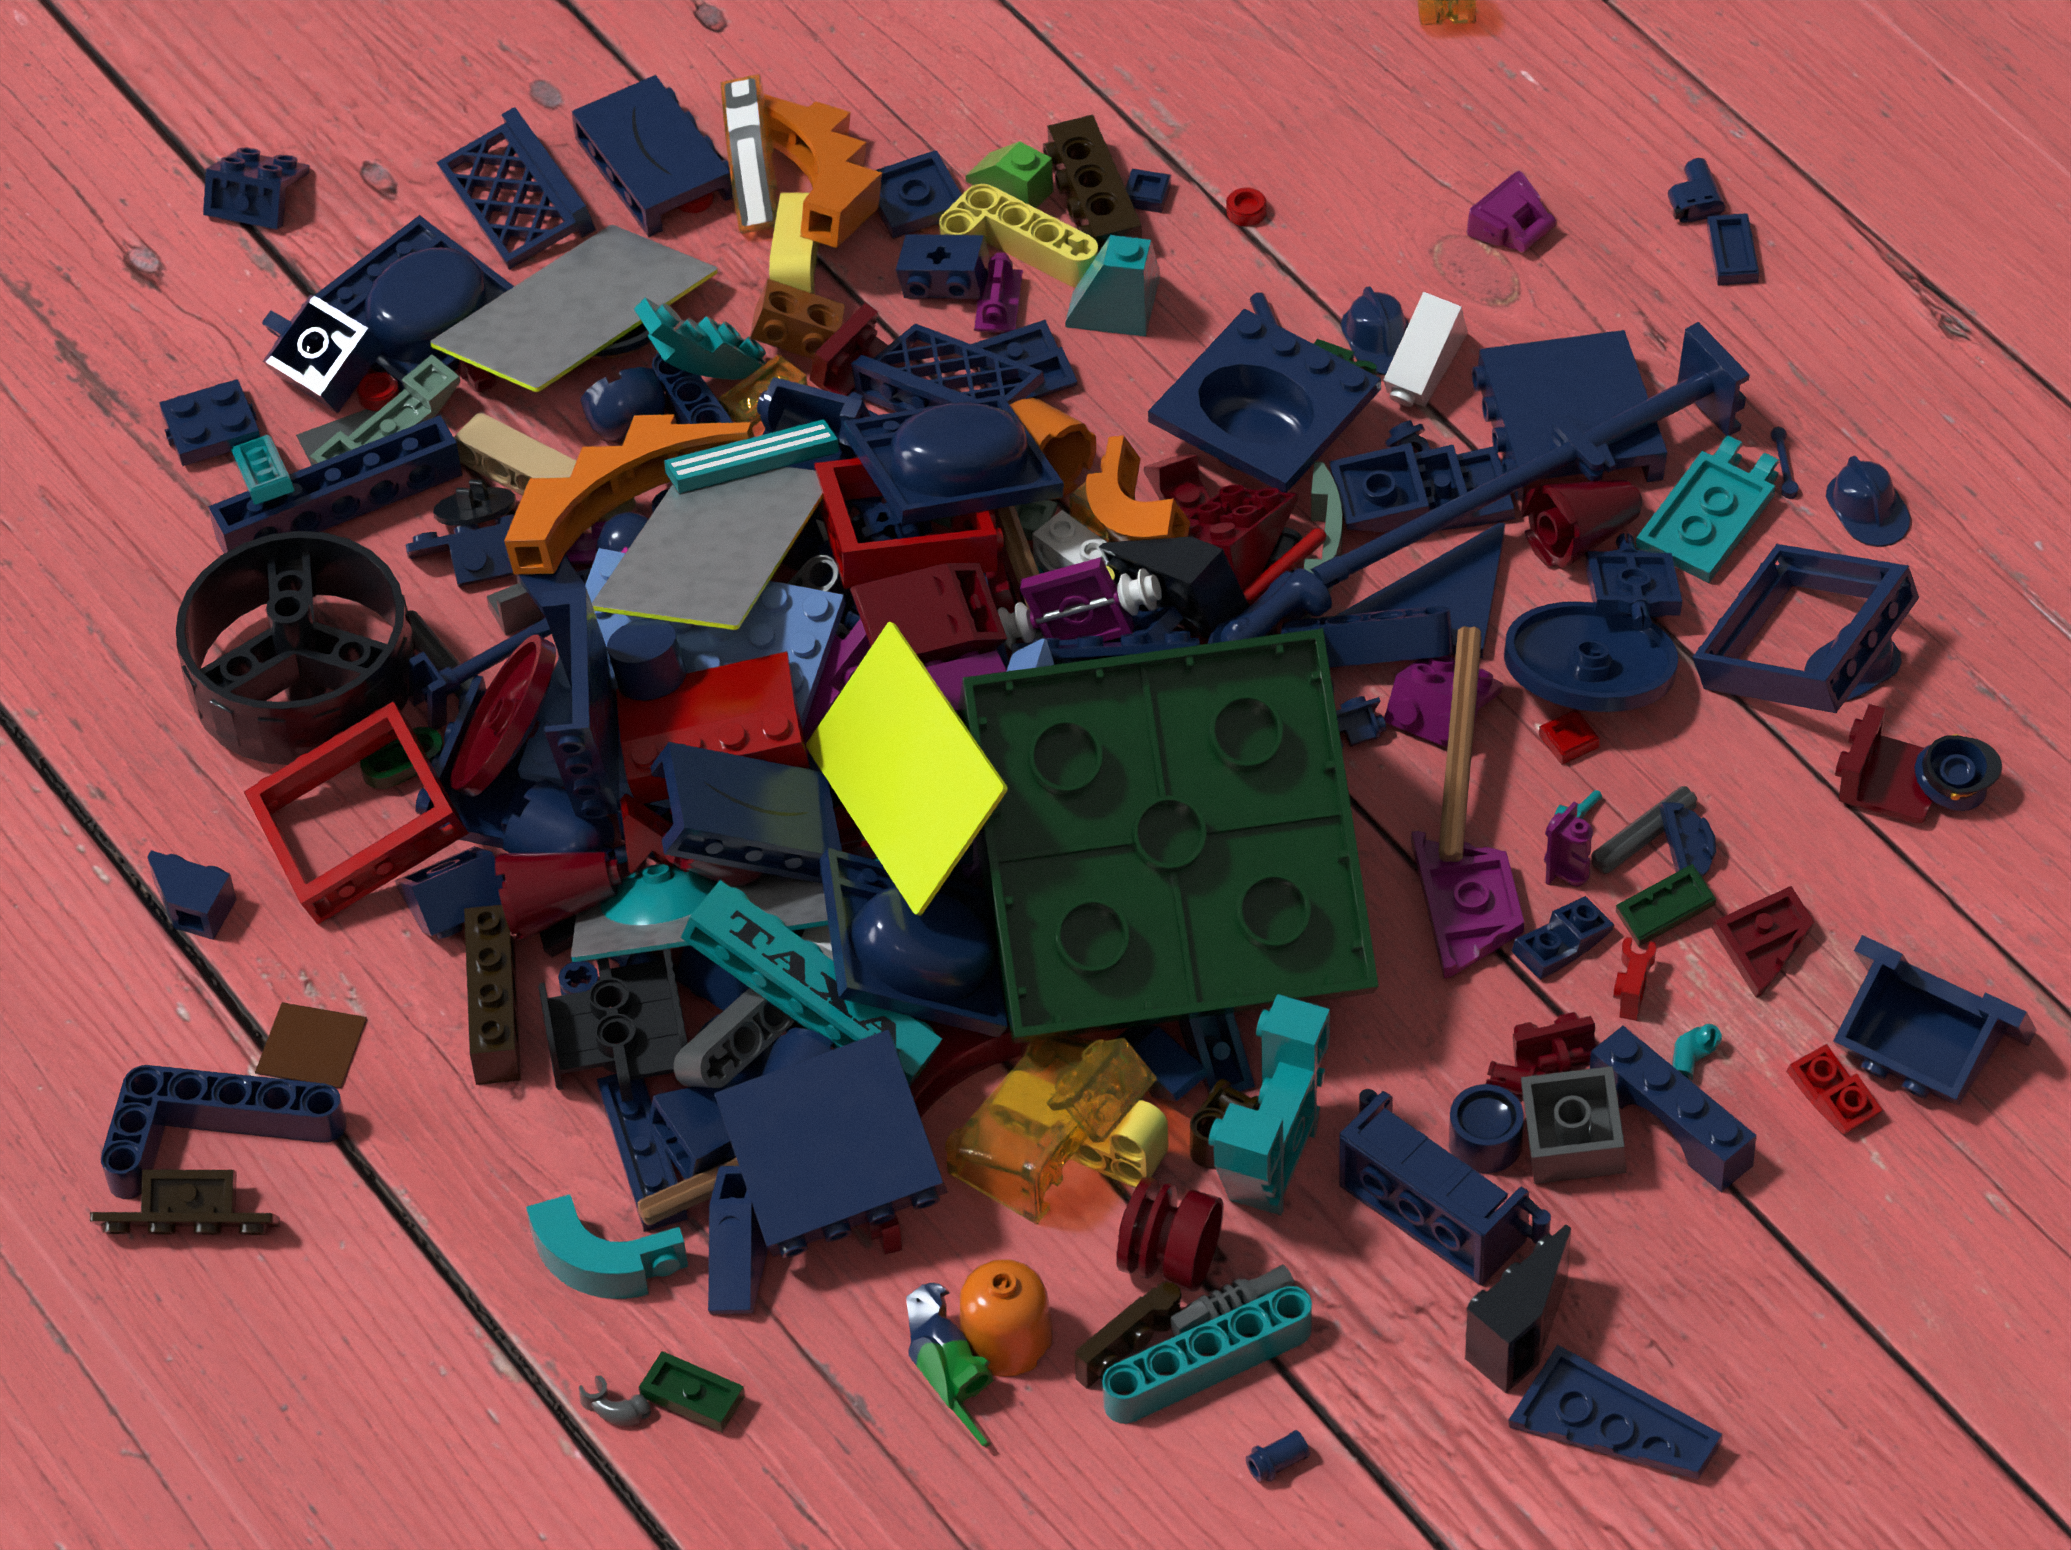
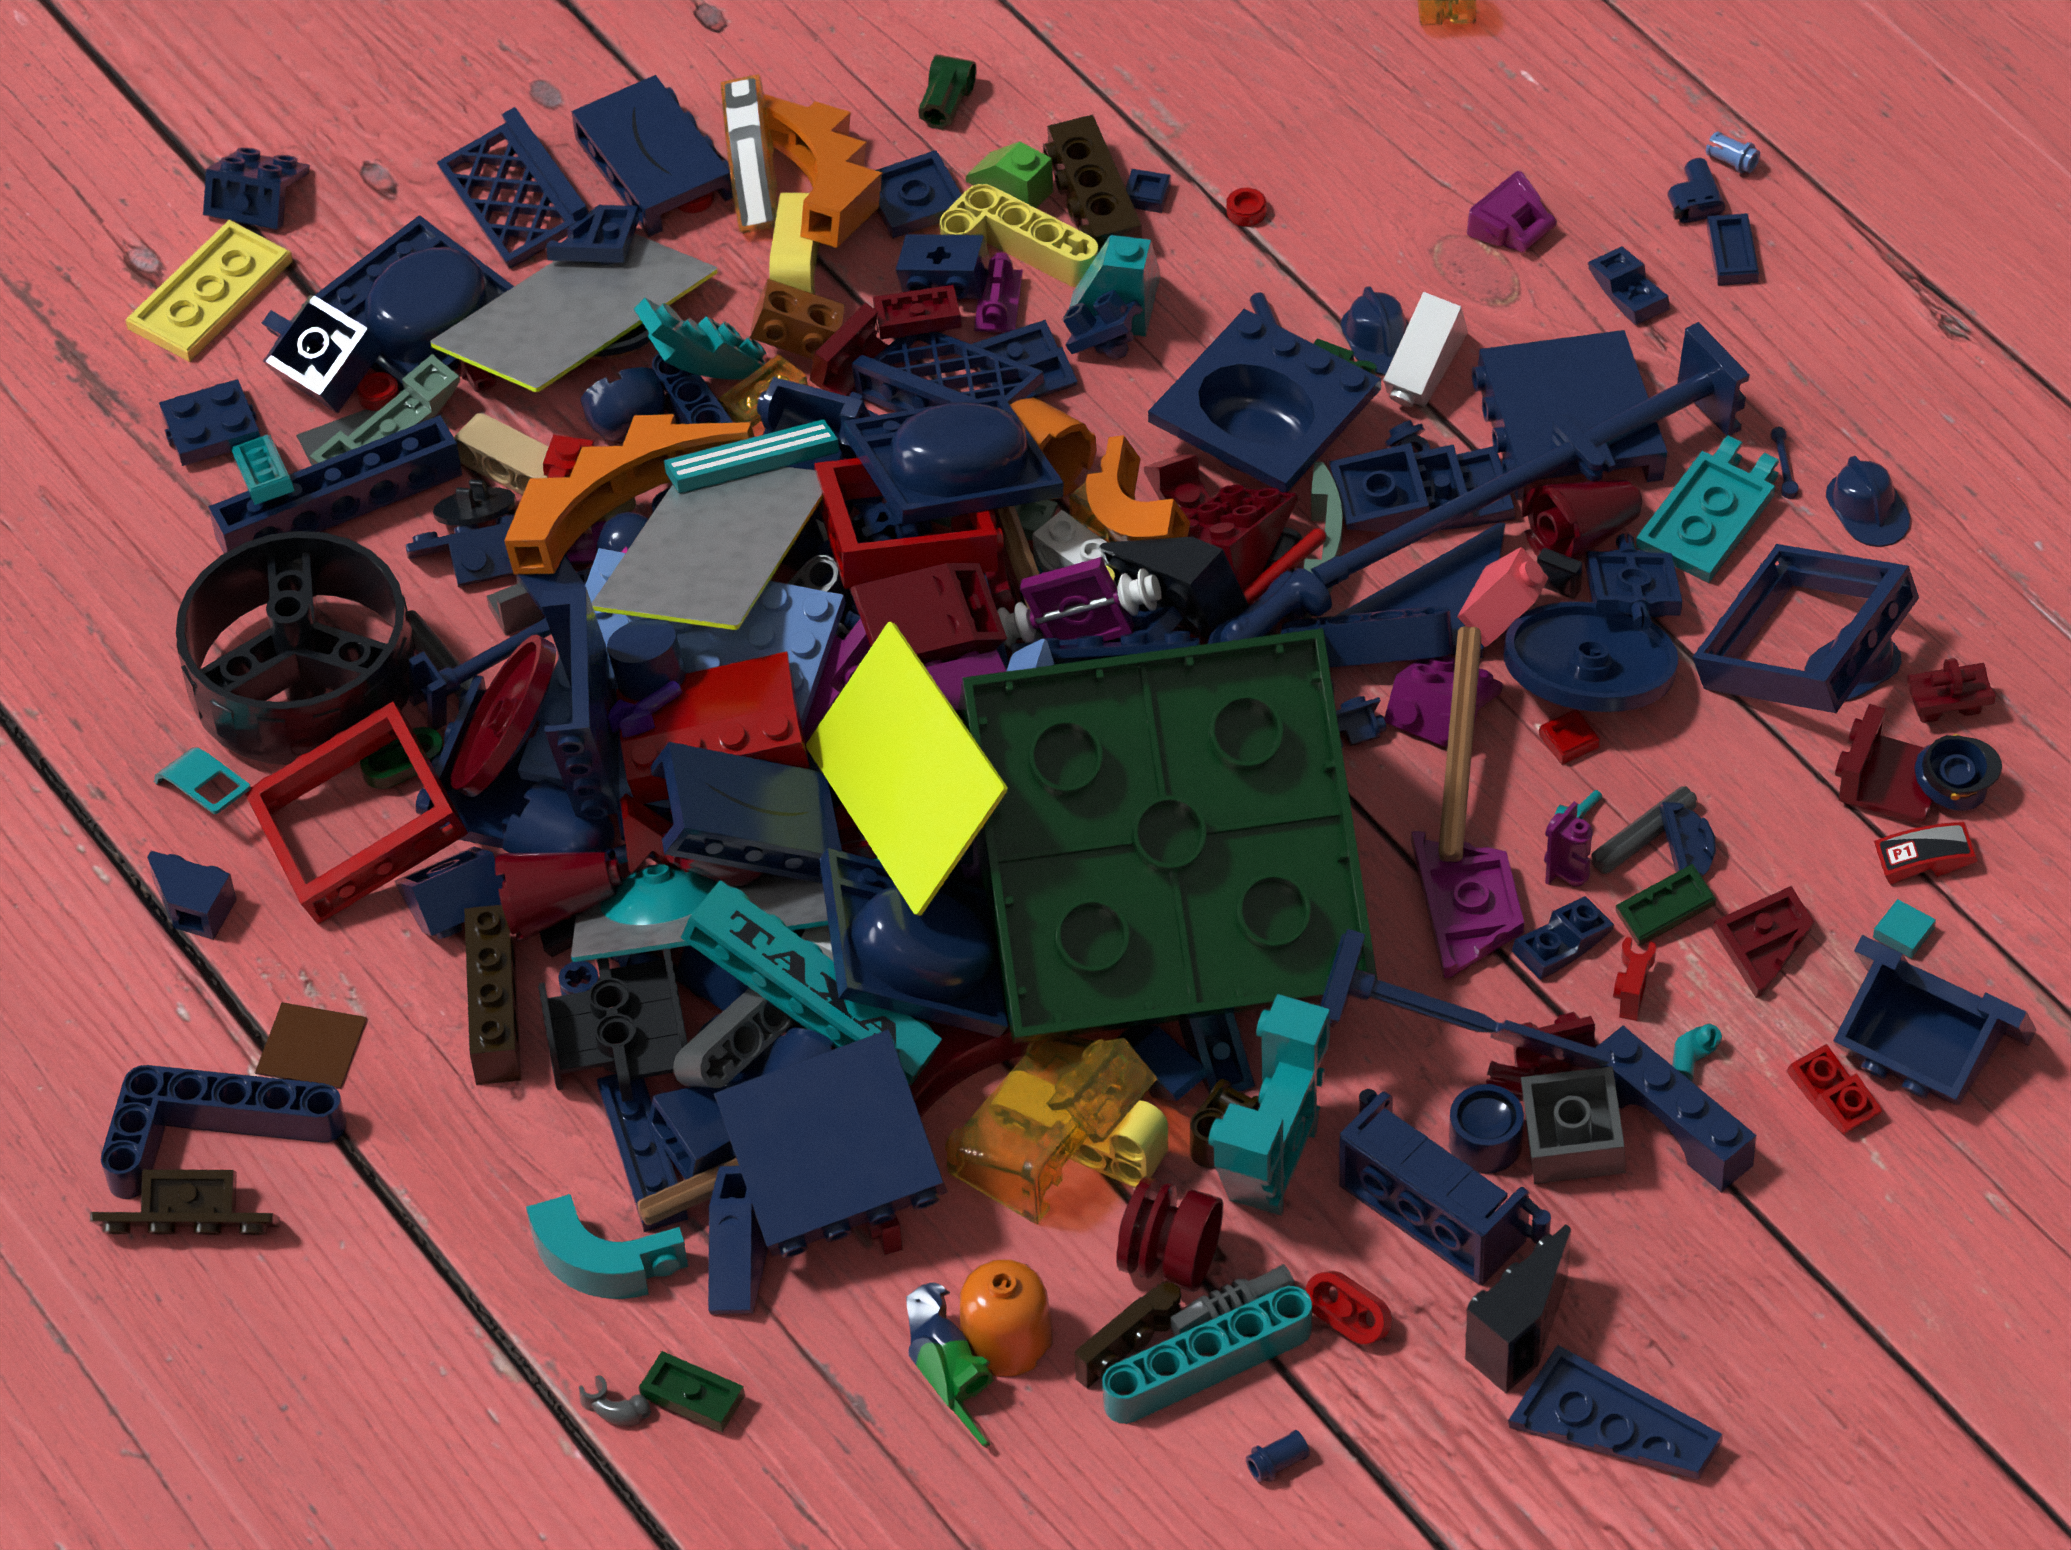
(195, 770): none -> teal piece
(209, 290): none -> light yellow tile
(562, 455): none -> red plate
(599, 237): none -> dark blue wing
(638, 717): none -> dark purple bar
(917, 312): none -> dark red bracket
(947, 84): none -> dark green piece
(1106, 331): none -> dark blue hips
(1348, 980): none -> dark blue piece
(1350, 1309): none -> red plate
(1503, 594): none -> coral slope
(1563, 573): none -> black tile
(1626, 285): none -> dark blue slope
(1742, 156): none -> medium blue pin
(1904, 928): none -> teal tile
(1933, 847): none -> slope
(1950, 690): none -> dark red hips

